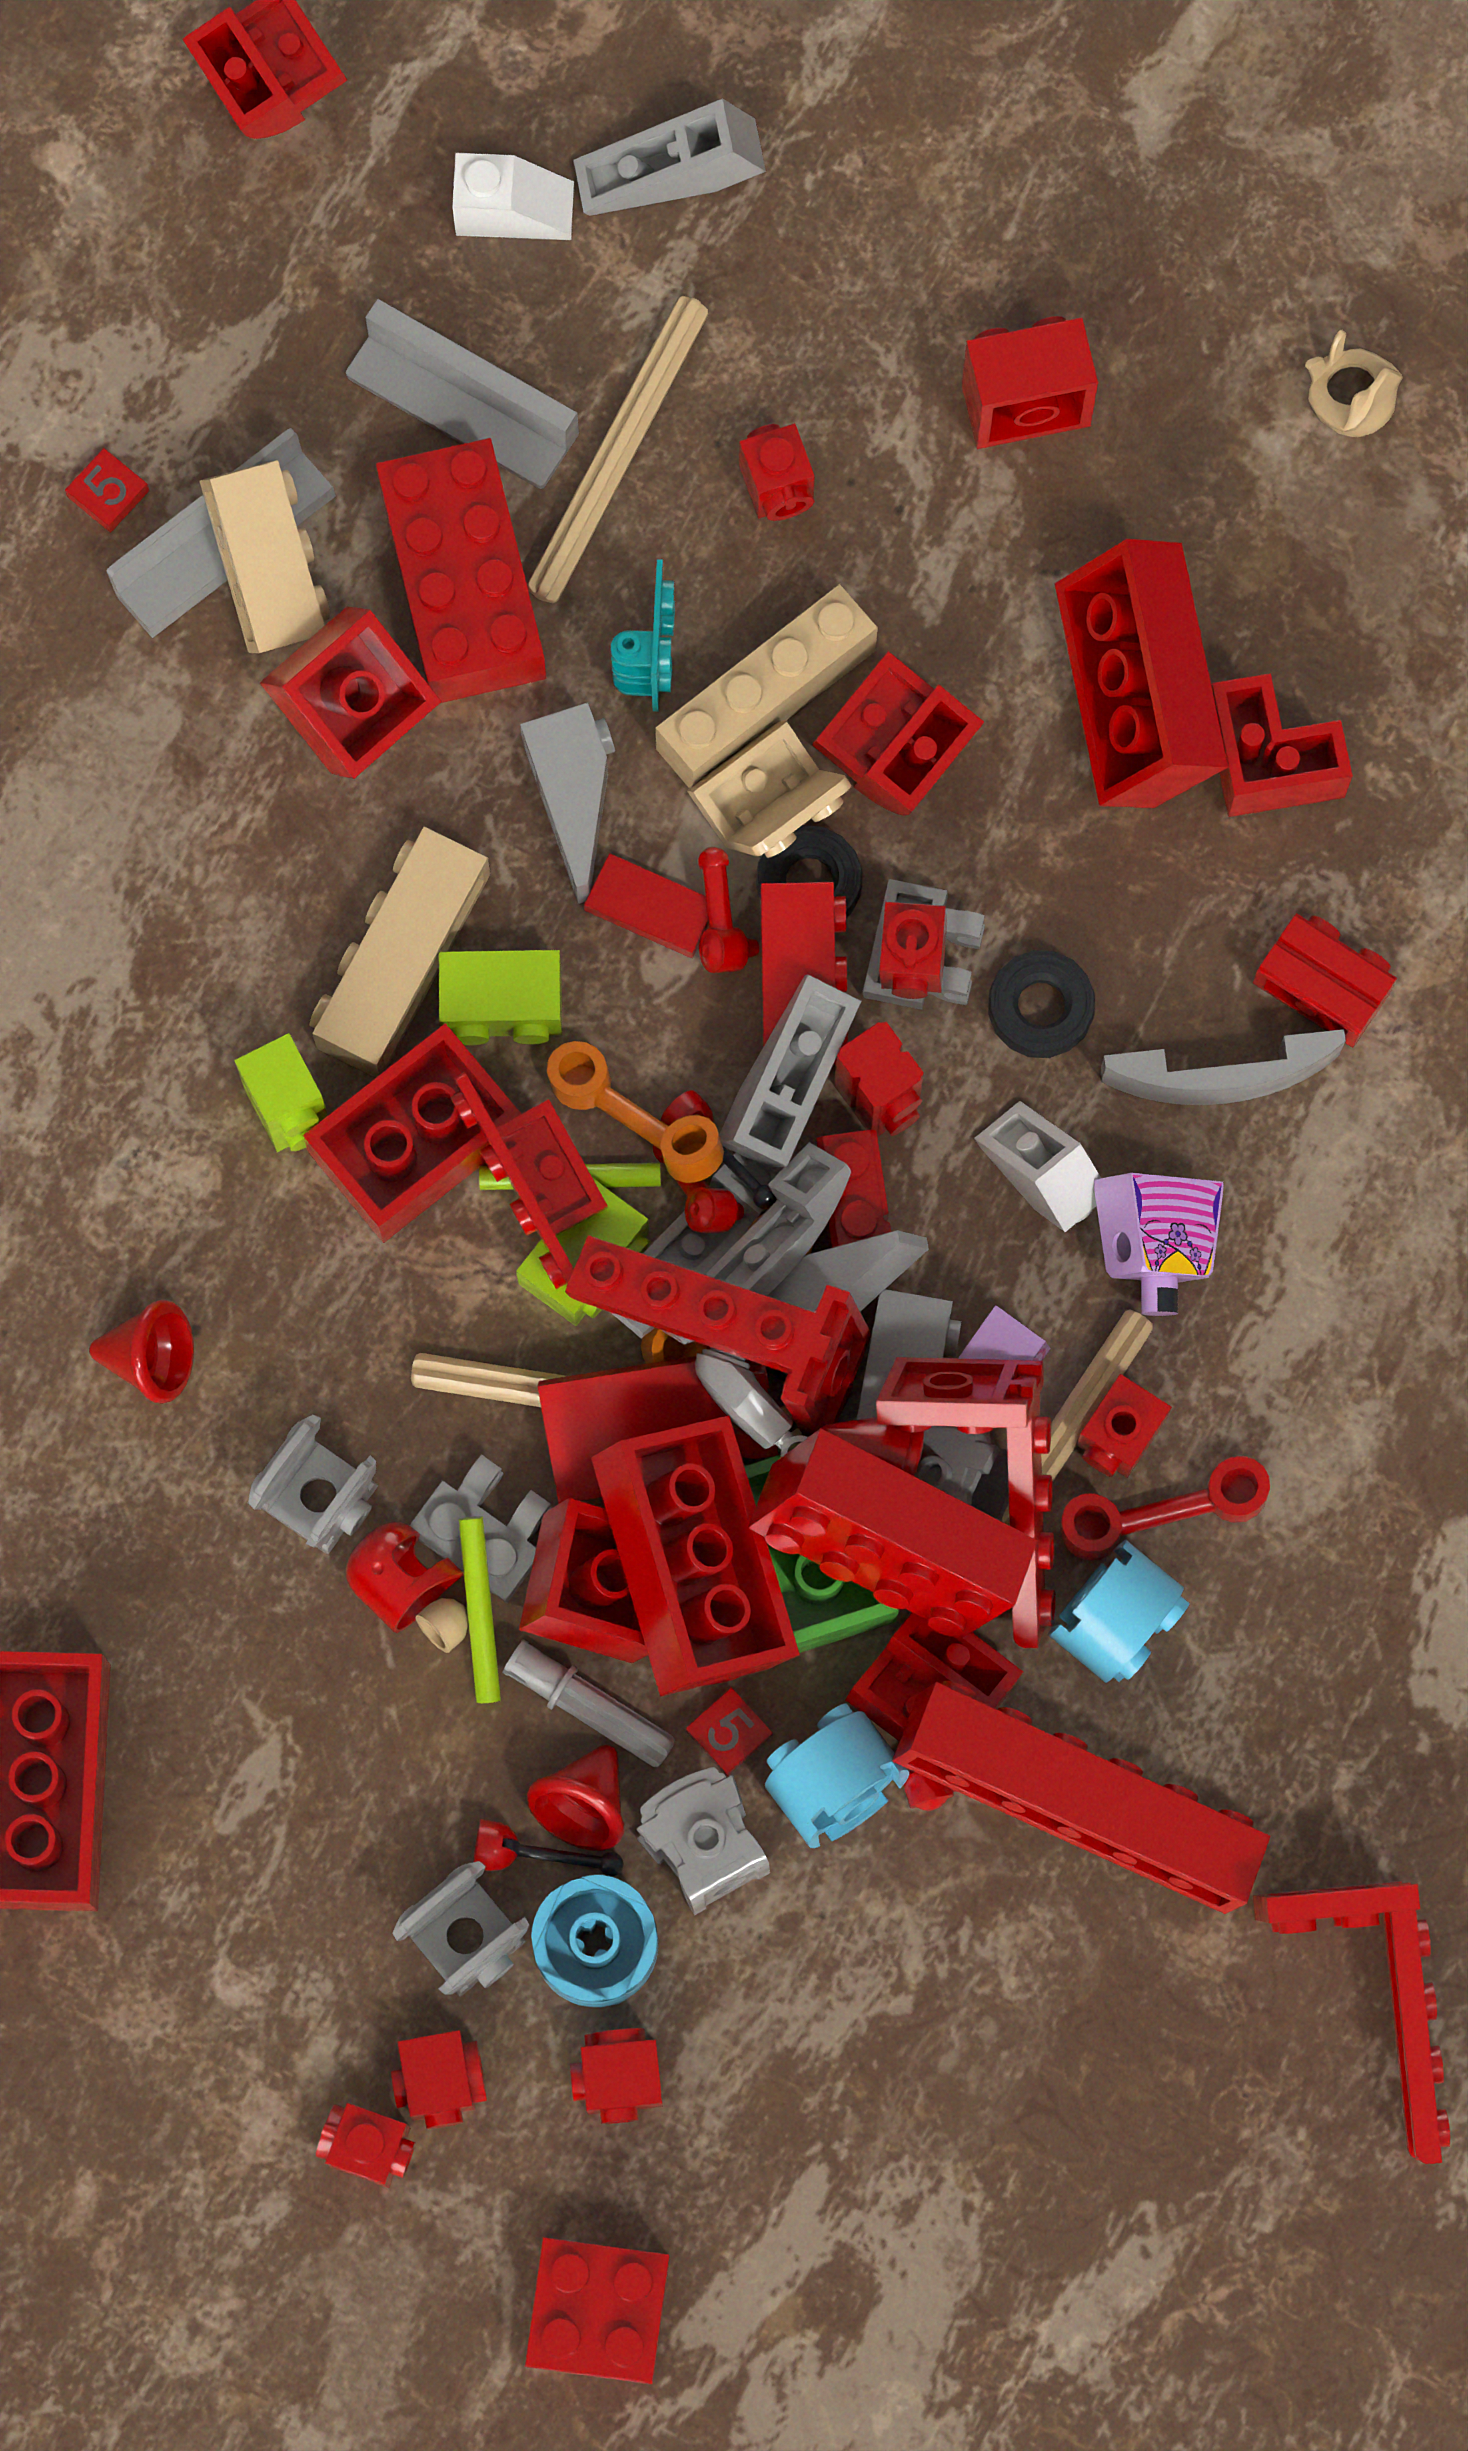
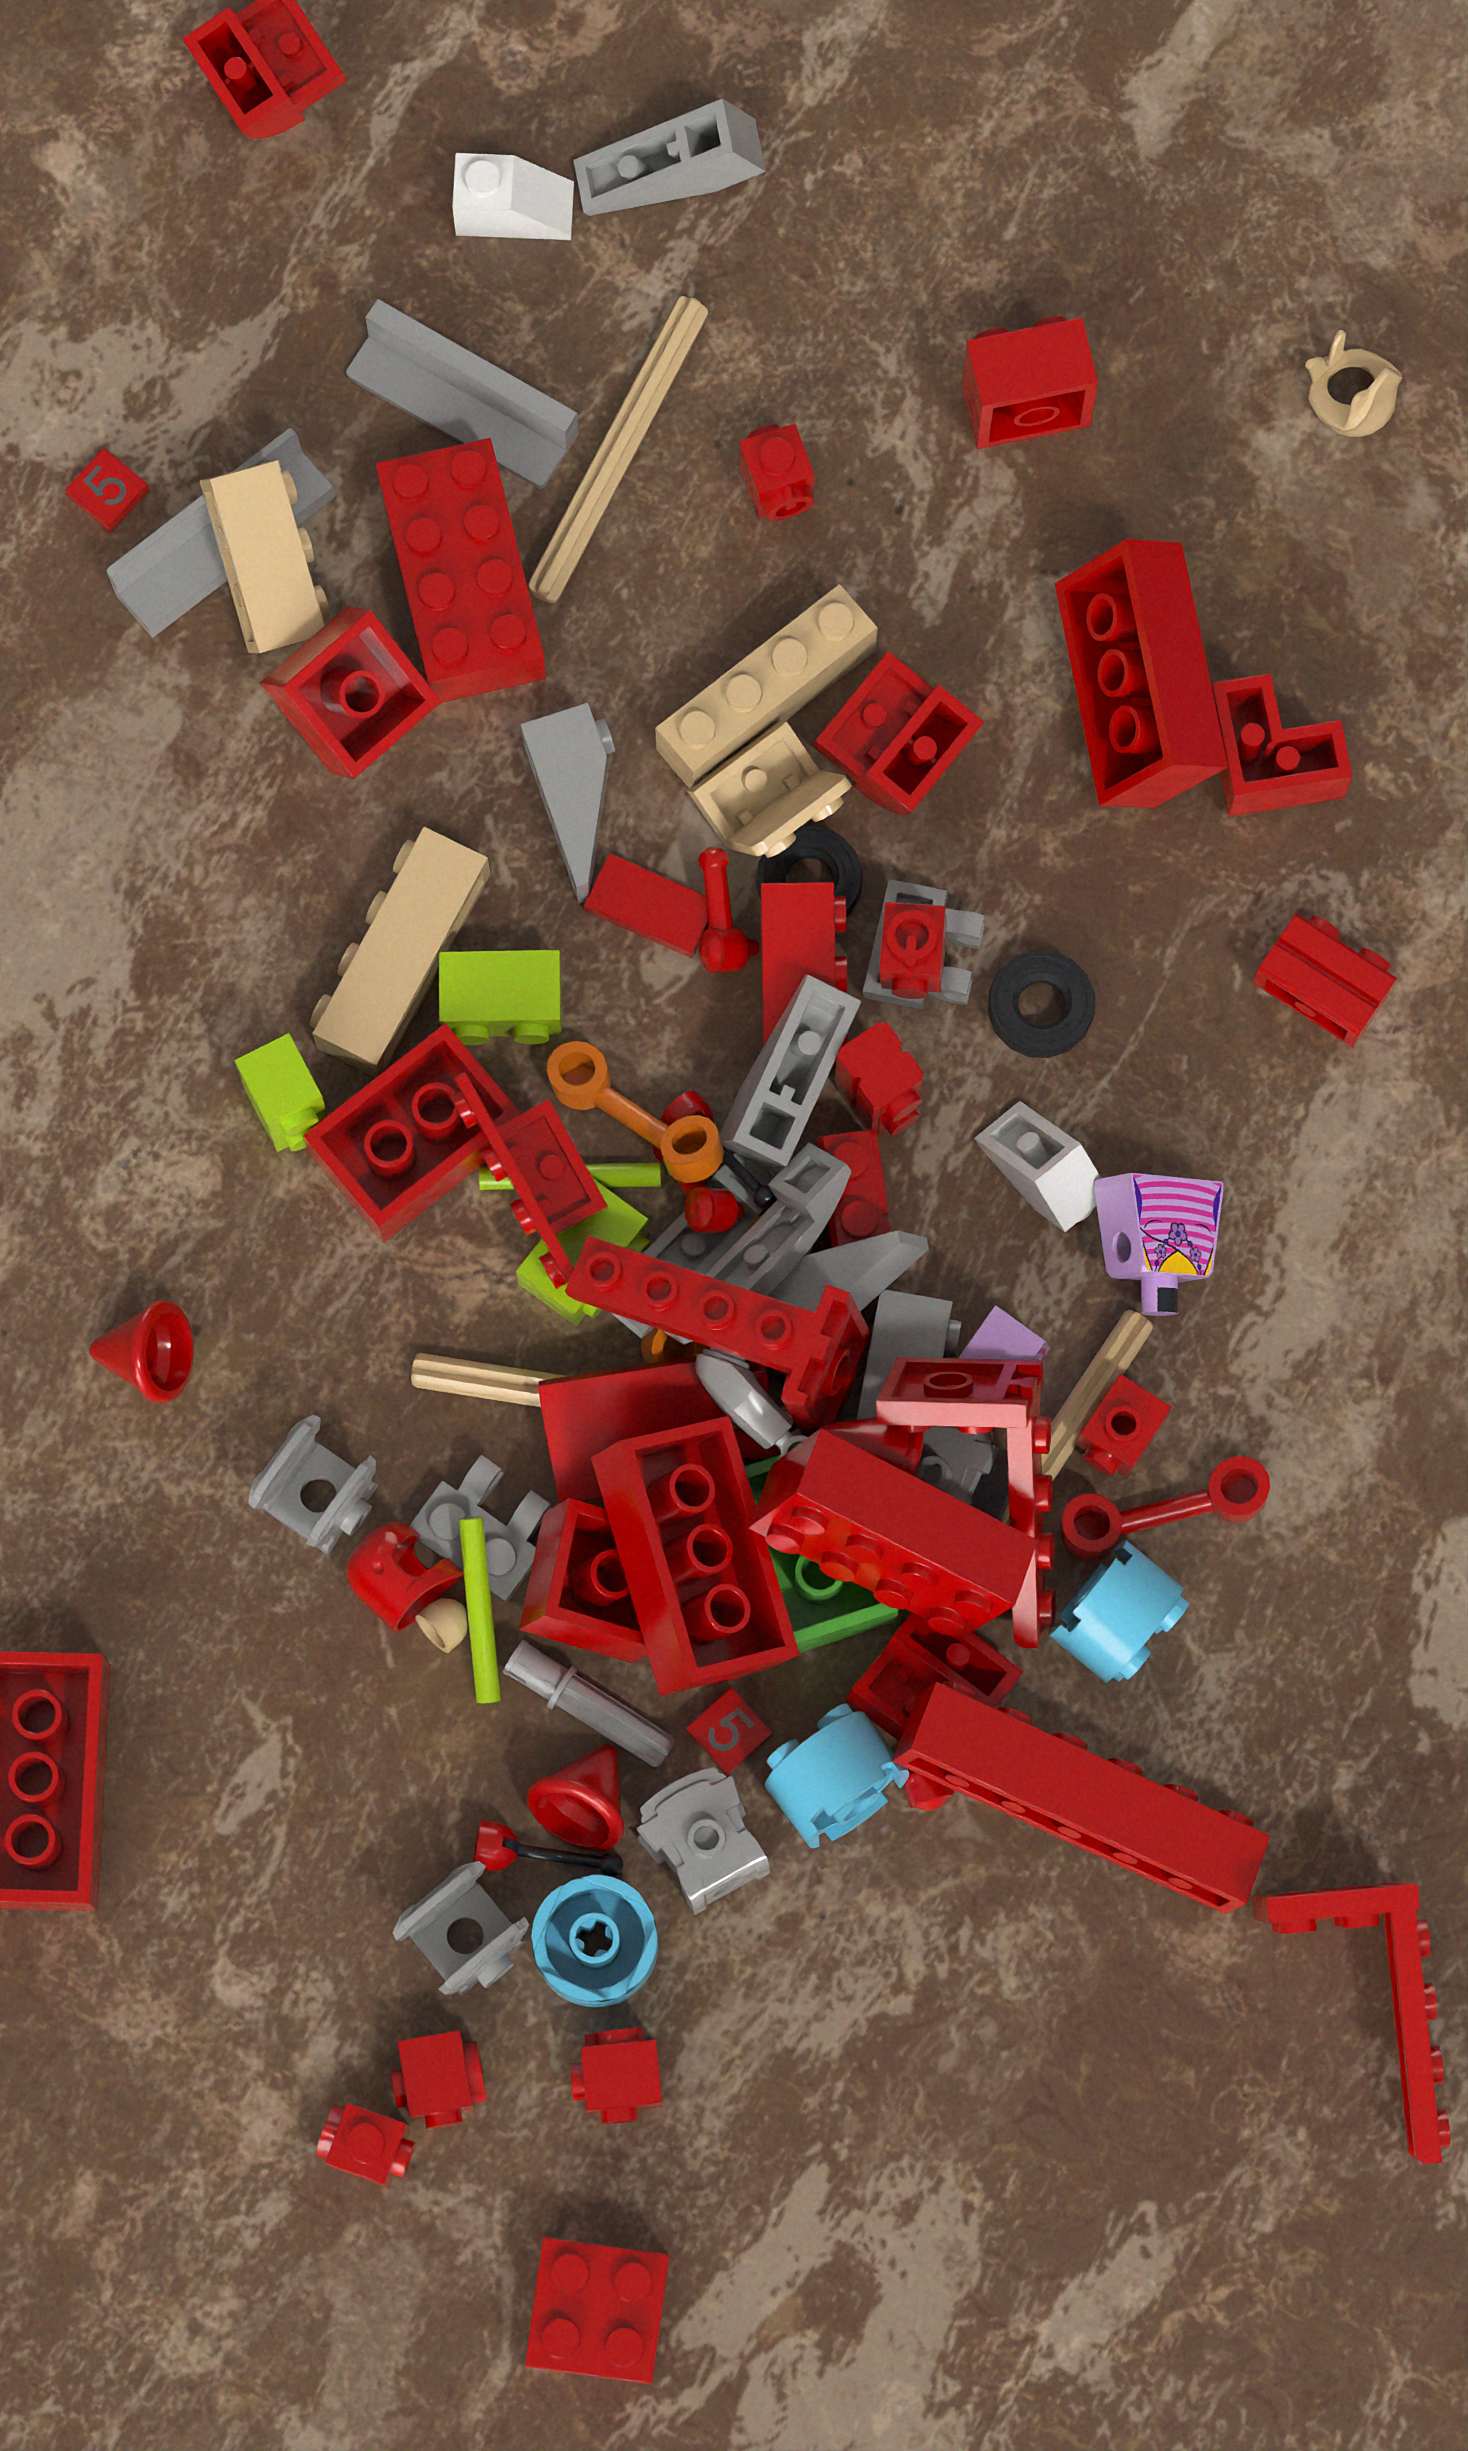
(644, 657): teal hinge -> none
(1147, 1077): light grey slope -> none

